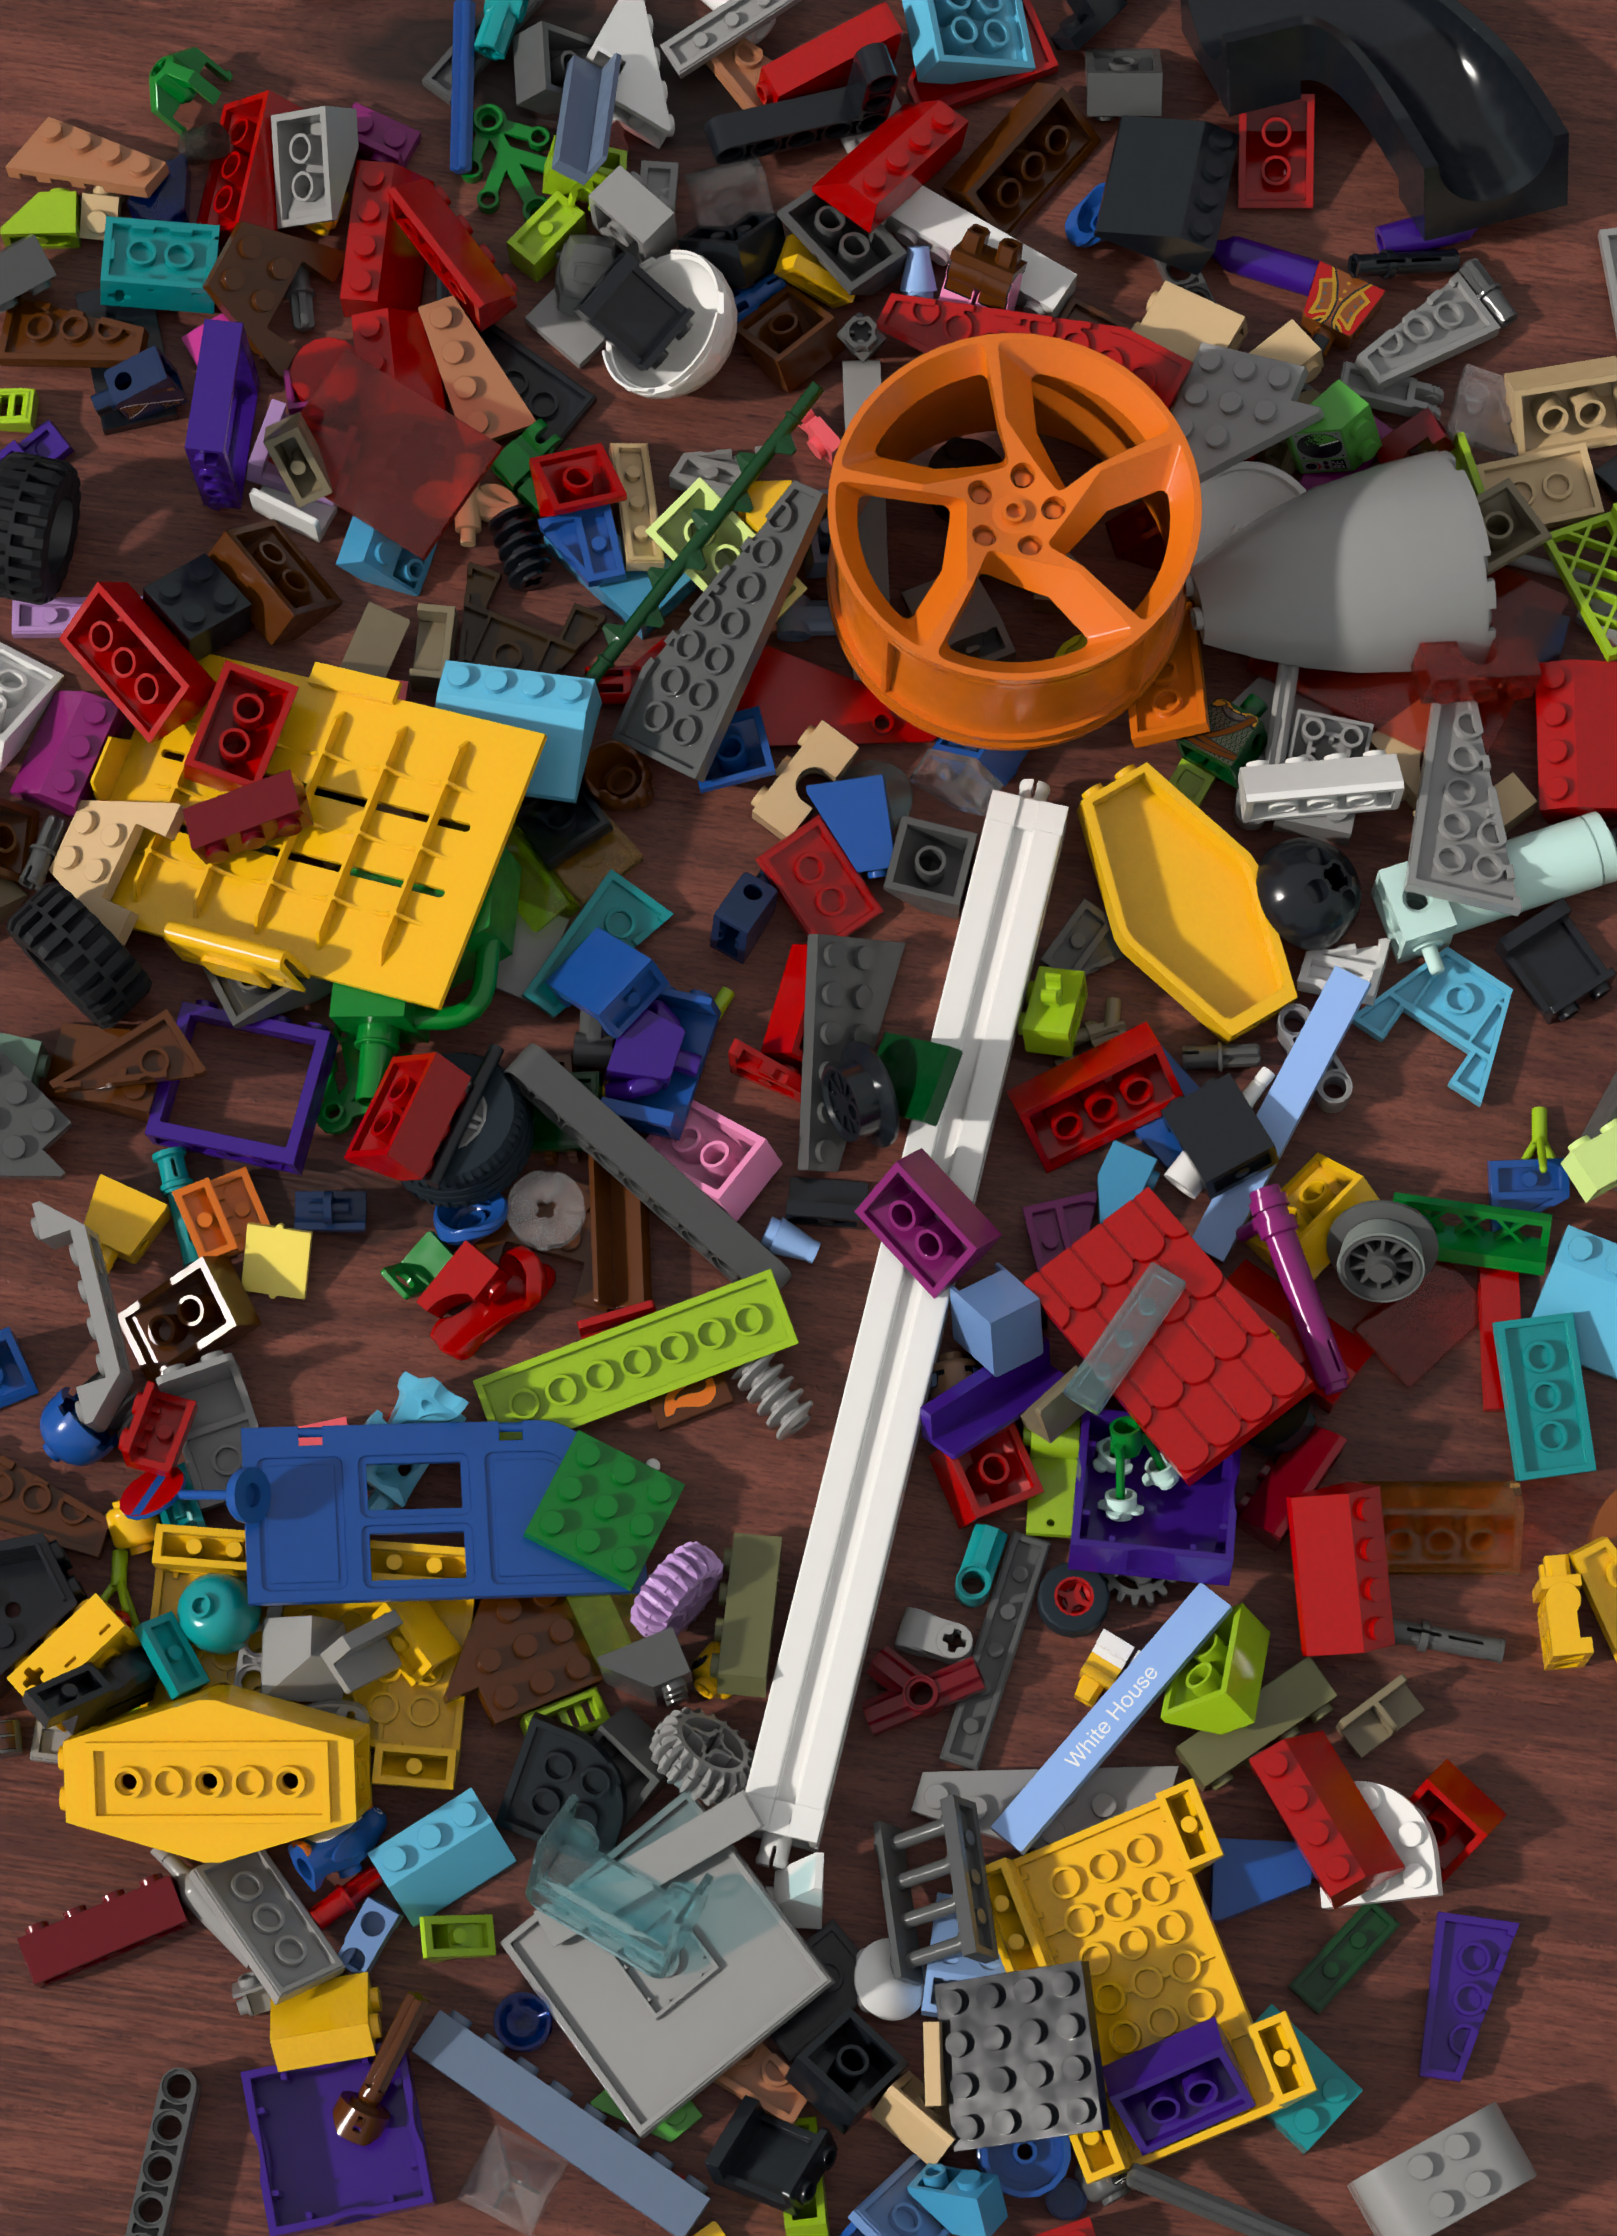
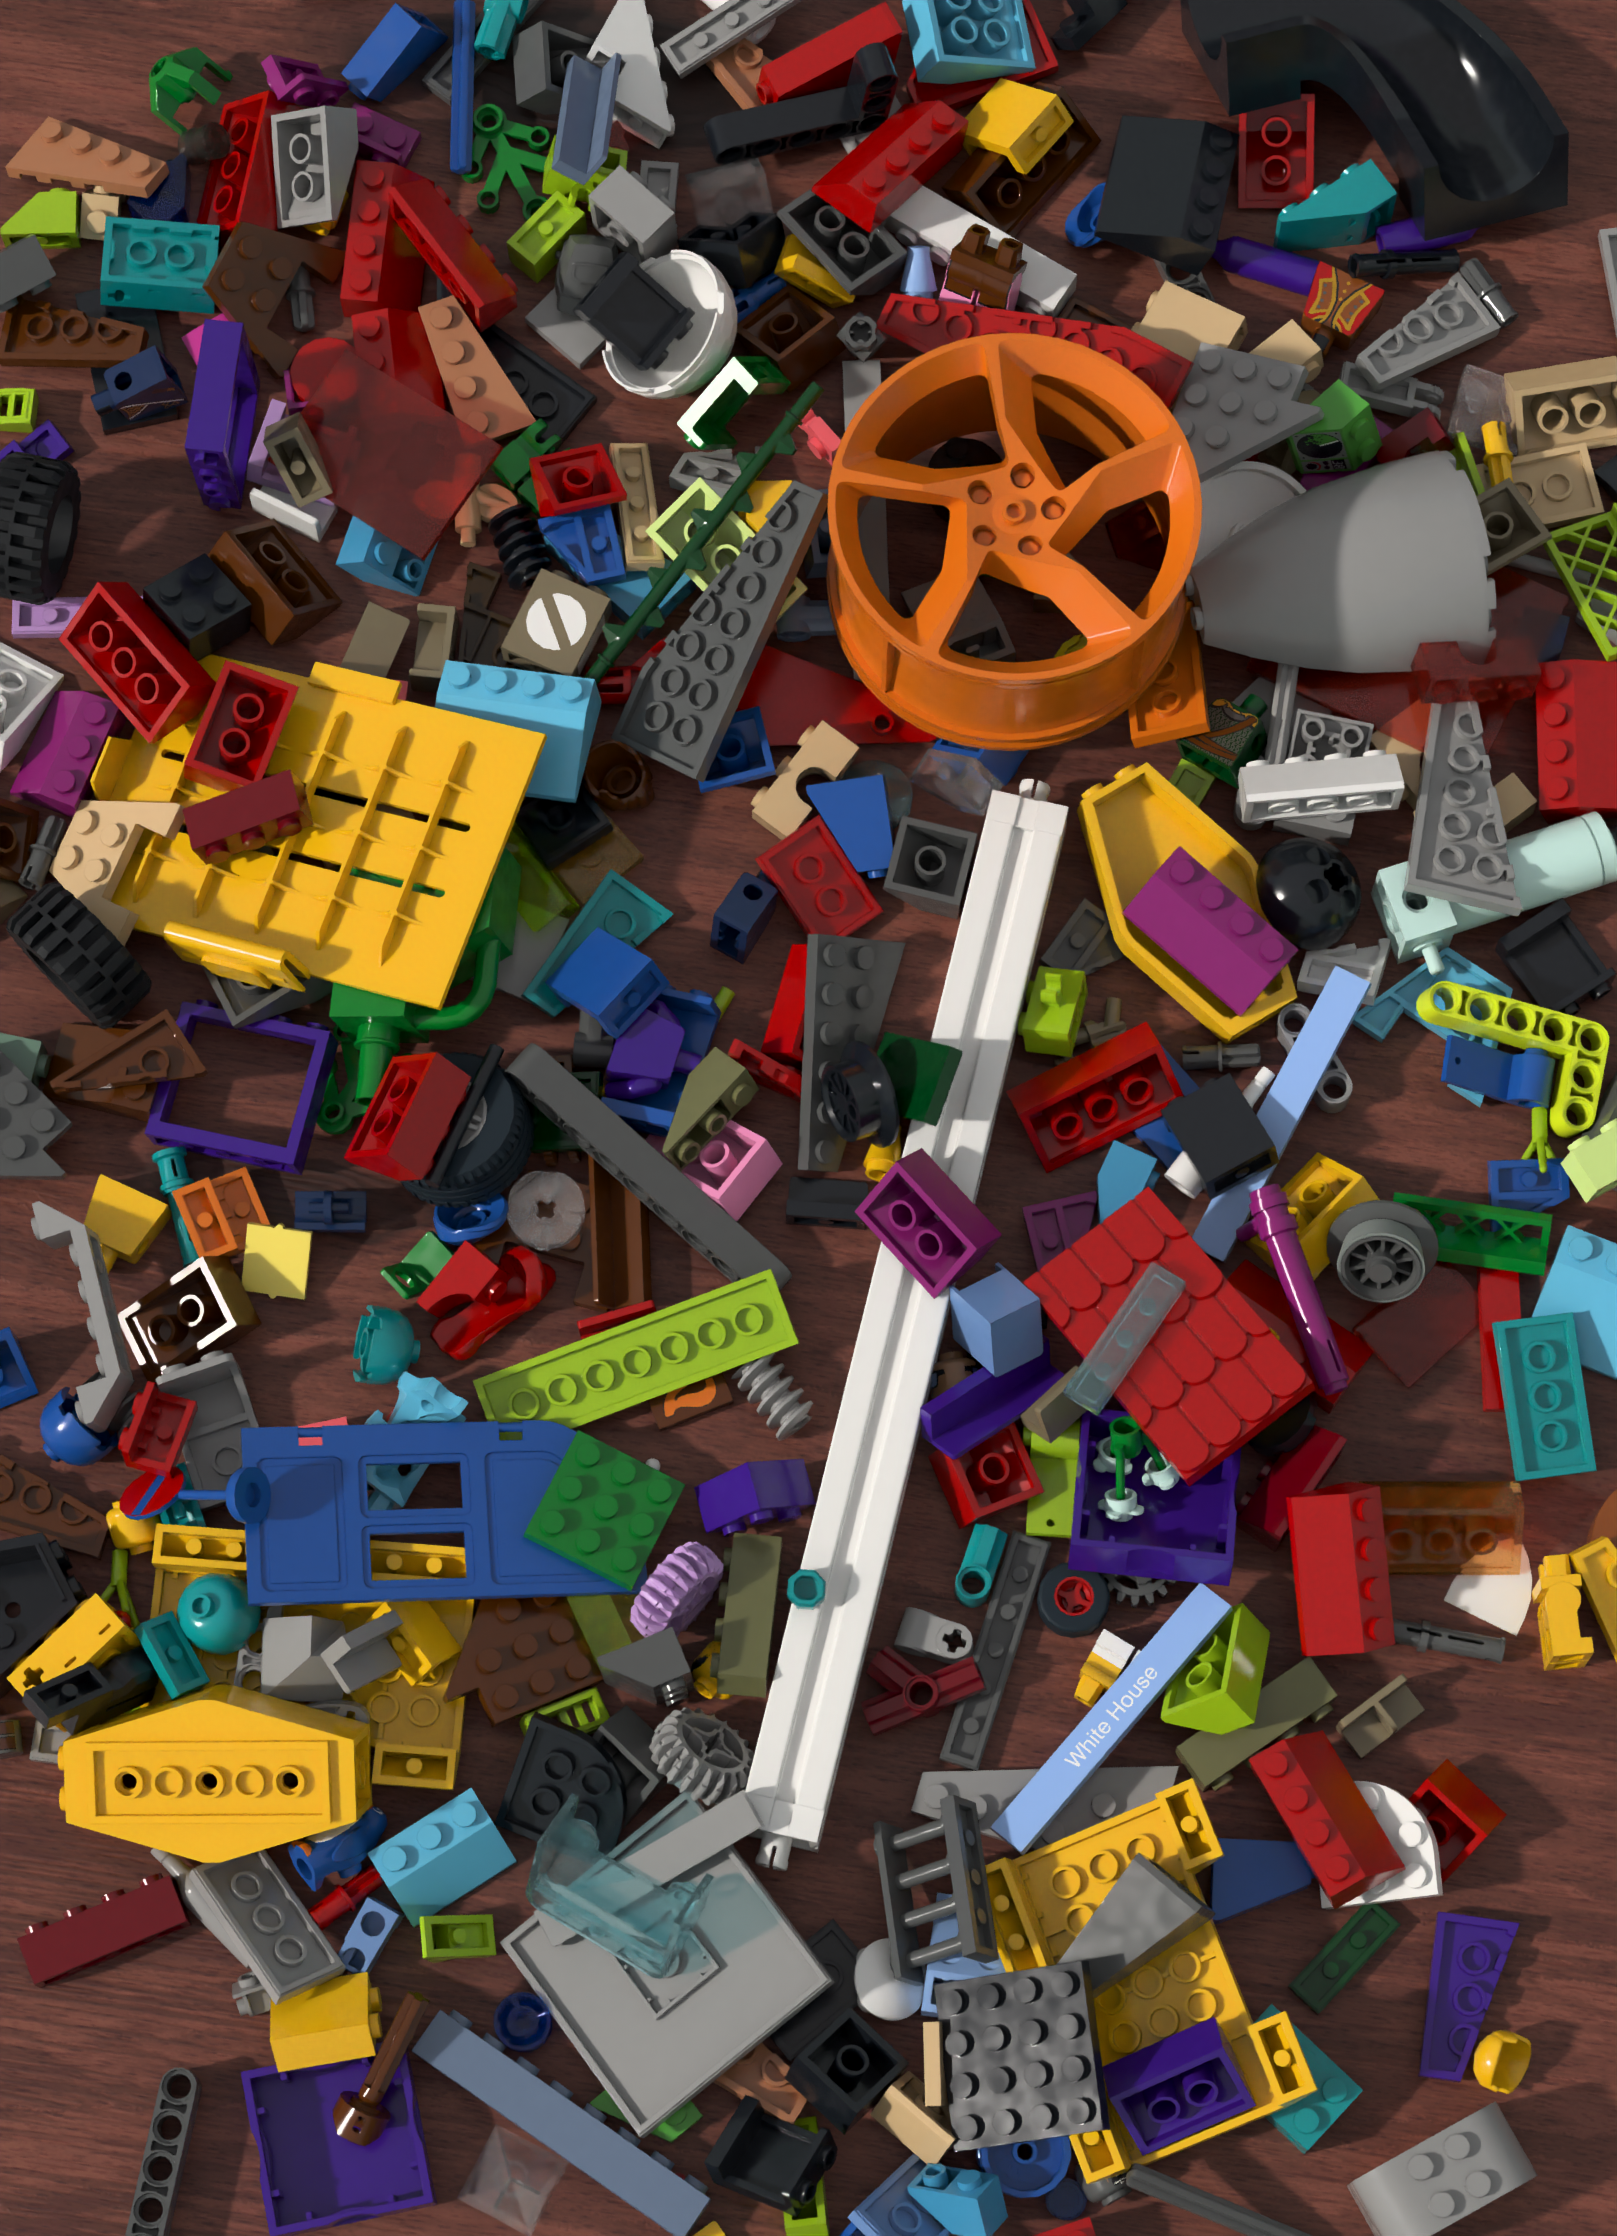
(301, 82): none -> magenta bracket
(384, 1346): none -> teal cylinder
(392, 52): none -> blue slope
(557, 625): none -> dark tan brick
(708, 1102): none -> olive slope
(725, 396): none -> green panel
(754, 1495): none -> dark purple brick
(789, 1241): light blue cone -> none
(800, 1891): white slope -> none
(806, 1589): none -> teal tile
(880, 1160): none -> yellow cone
(1017, 123): none -> yellow panel
(1123, 82): dark grey slope -> none
(1136, 1923): none -> slope
(1210, 931): none -> magenta slope
(1338, 212): none -> teal slope
(1495, 1598): none -> white sticker
(1497, 452): none -> yellow axle
(1502, 2061): none -> yellow hair
(1514, 1079): none -> blue door
(1531, 1034): none -> neon yellow beam

